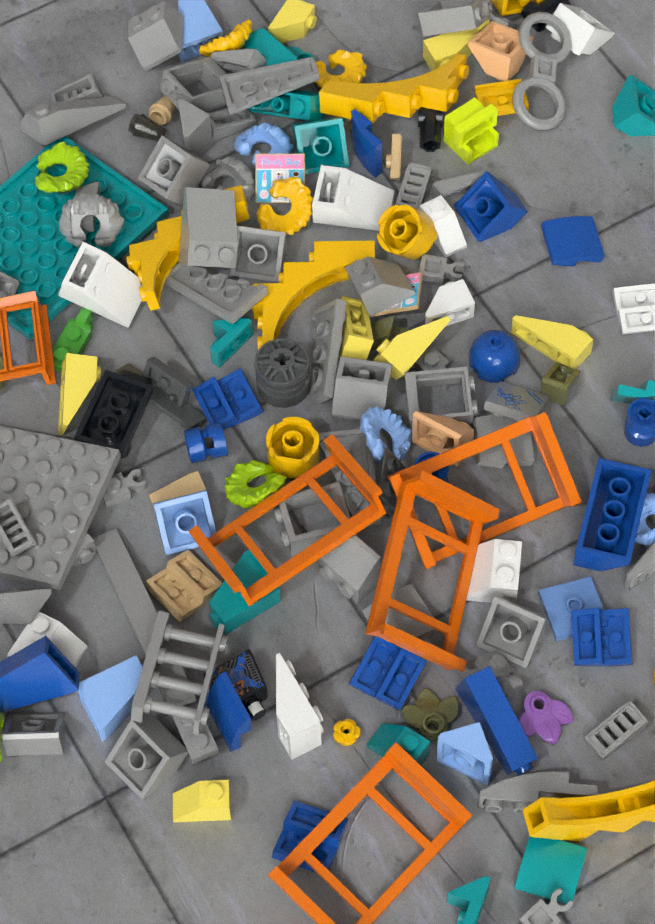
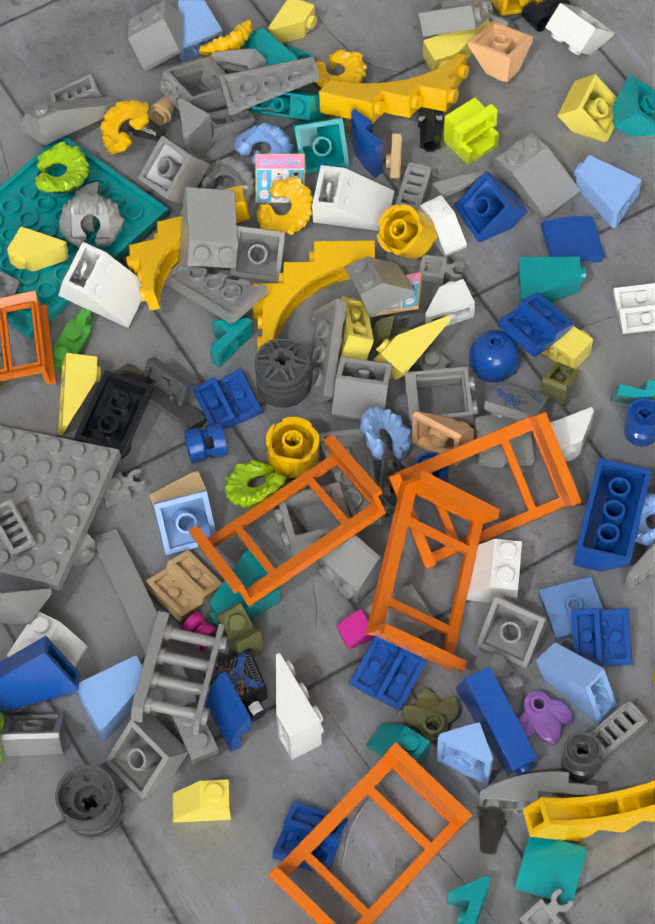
(36, 250): none -> light yellow slope
(84, 788): none -> dark grey wheel
(115, 116): none -> yellow piece
(198, 624): none -> dark pink wheel
(240, 630): none -> olive slope
(349, 738): yellow plate -> none
(353, 630): none -> dark pink slope
(491, 829): none -> clear smoke cone
(499, 95): yellow plate -> none
(535, 176): none -> light grey slope
(535, 324): none -> blue slope
(542, 71): light grey bar -> none
(550, 277): none -> teal slope
(572, 432): none -> white slope
(578, 681): none -> light blue slope
(581, 756): none -> dark grey wheel
(589, 108): none -> light yellow slope
(607, 188): none -> light blue slope

